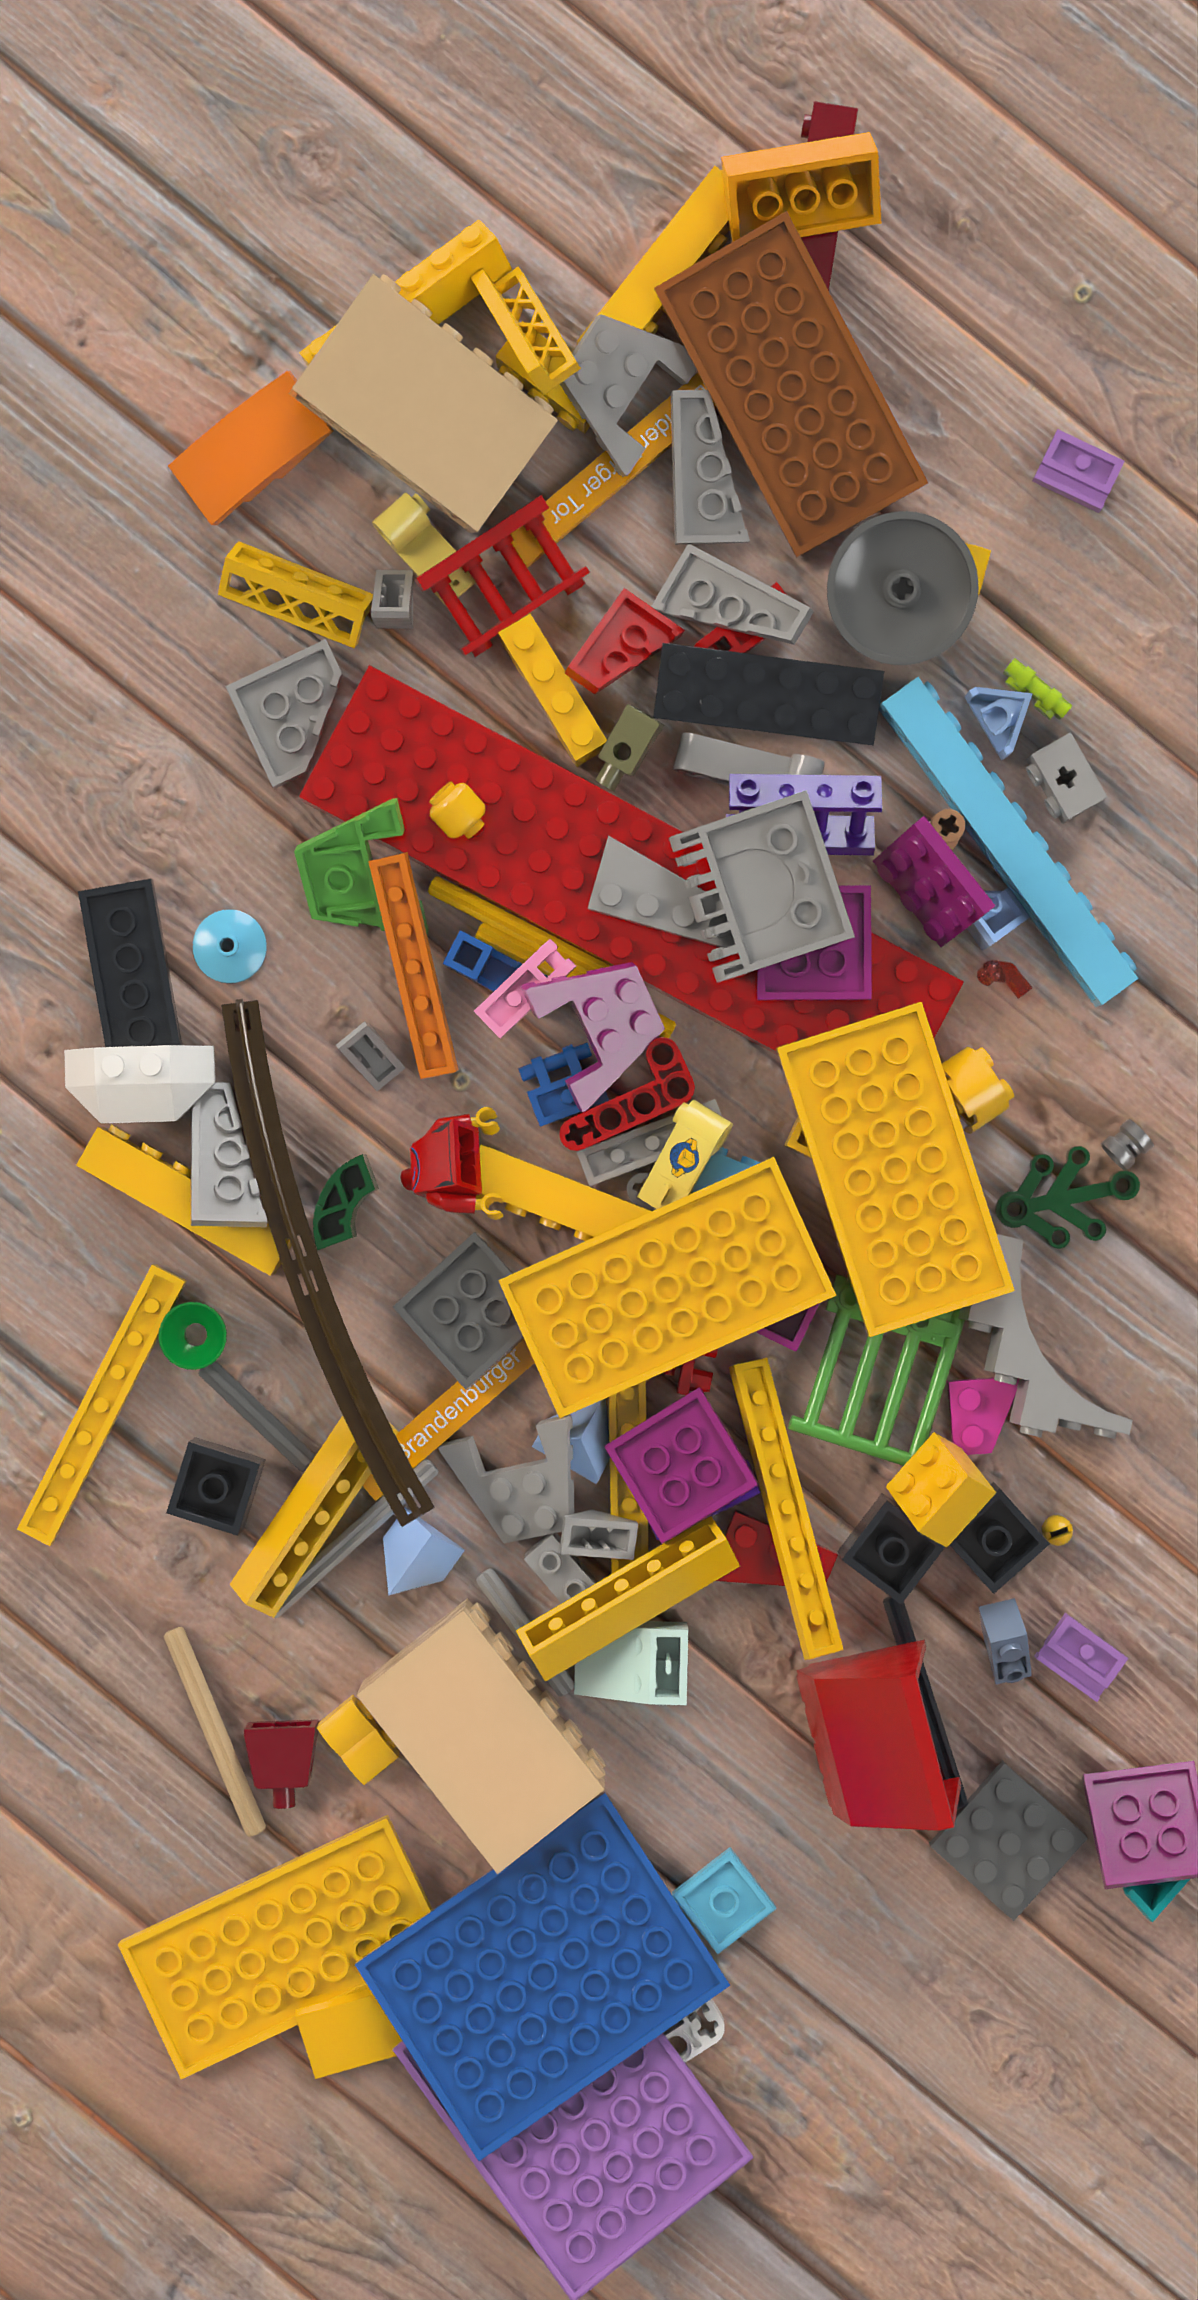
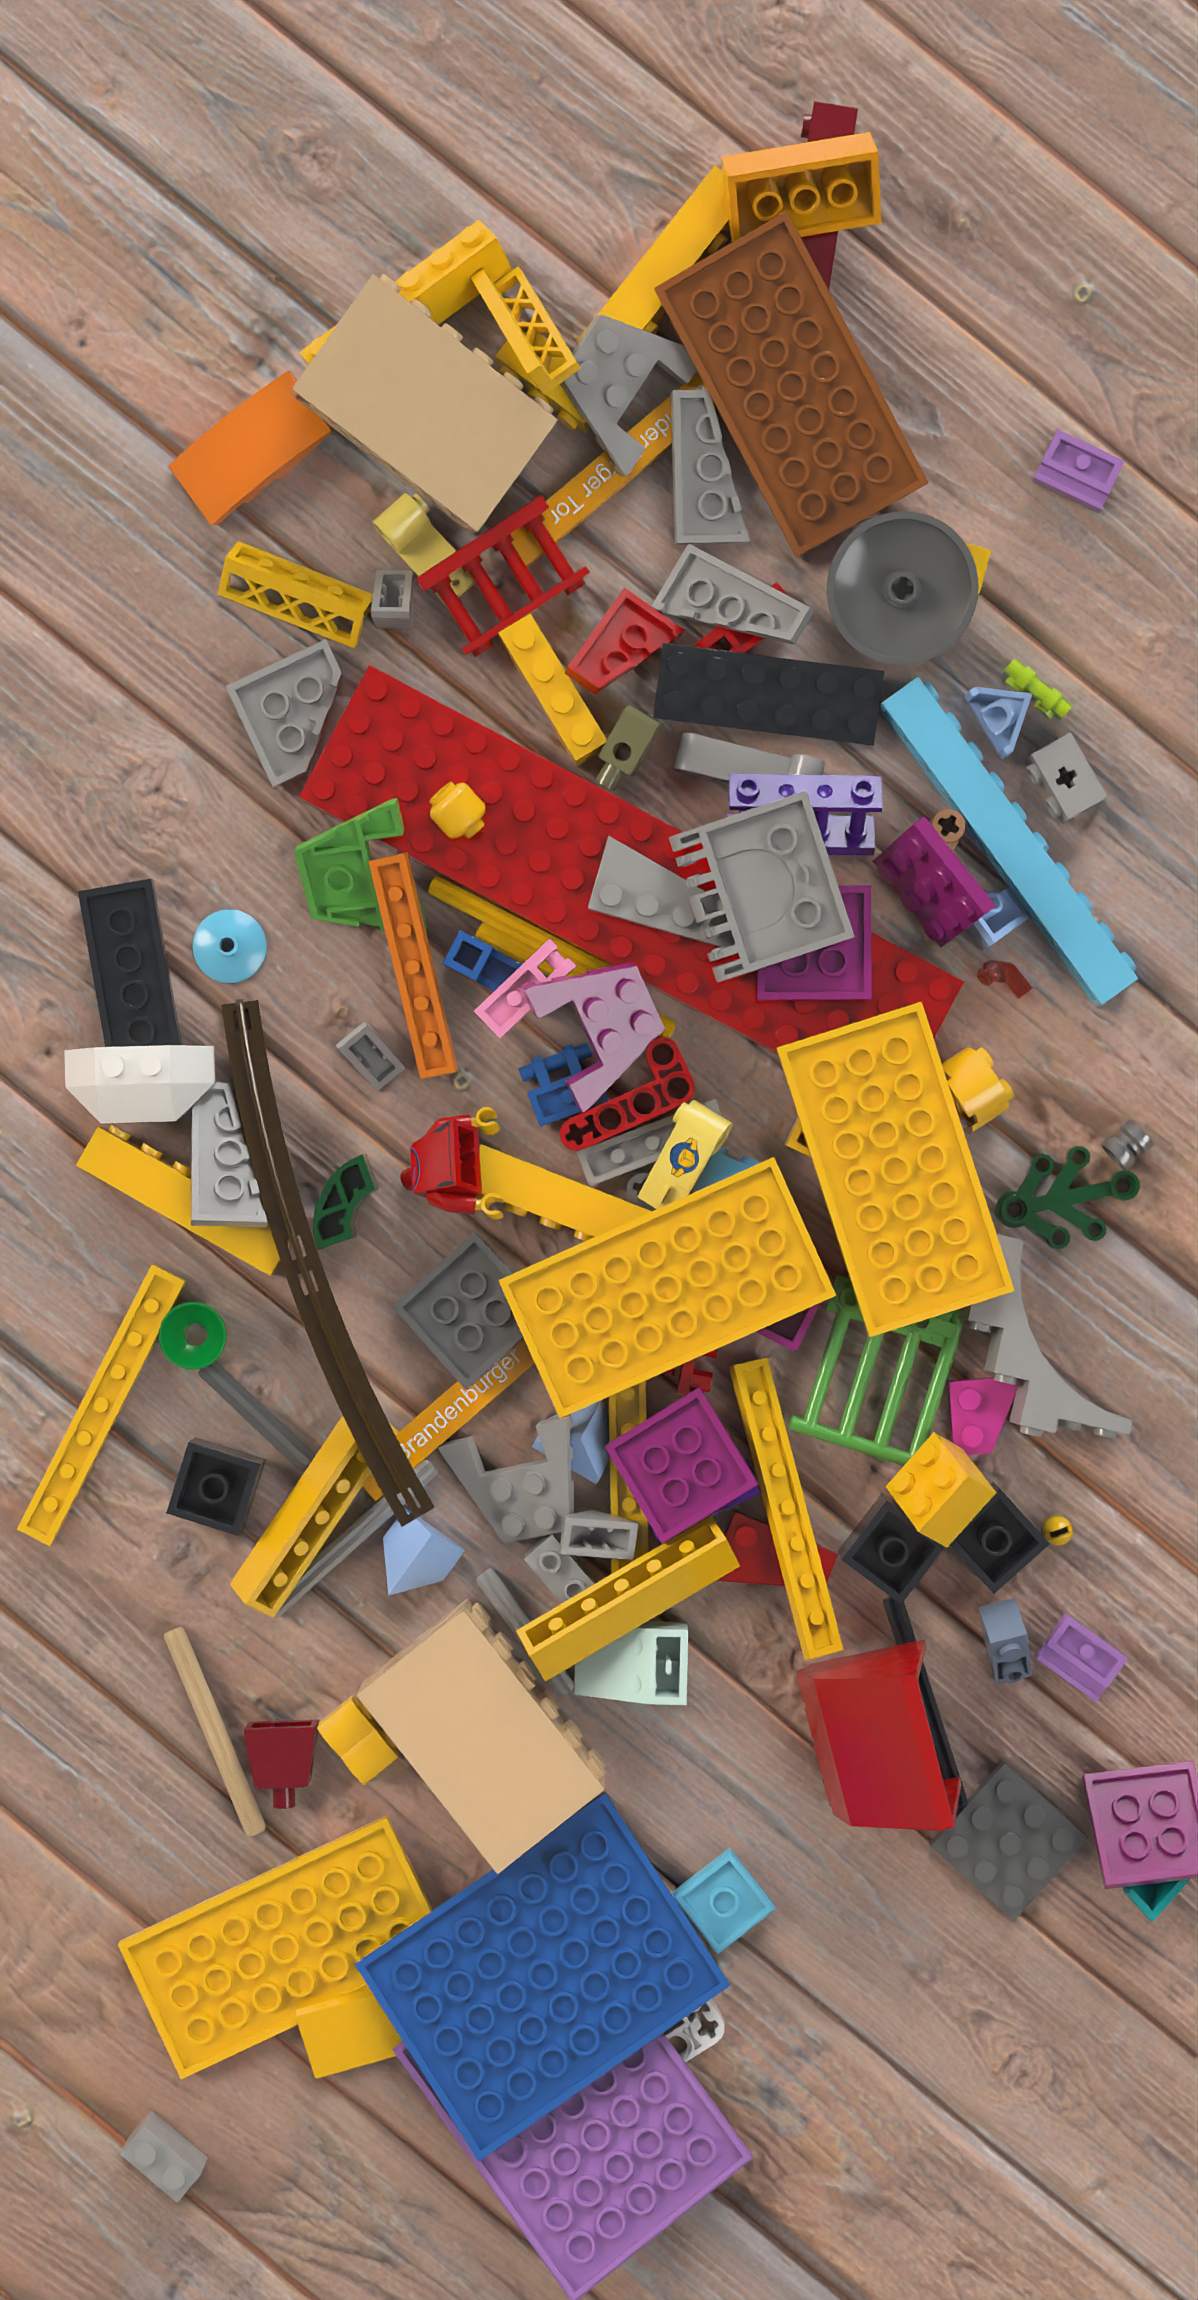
(164, 2156): none -> light grey brick

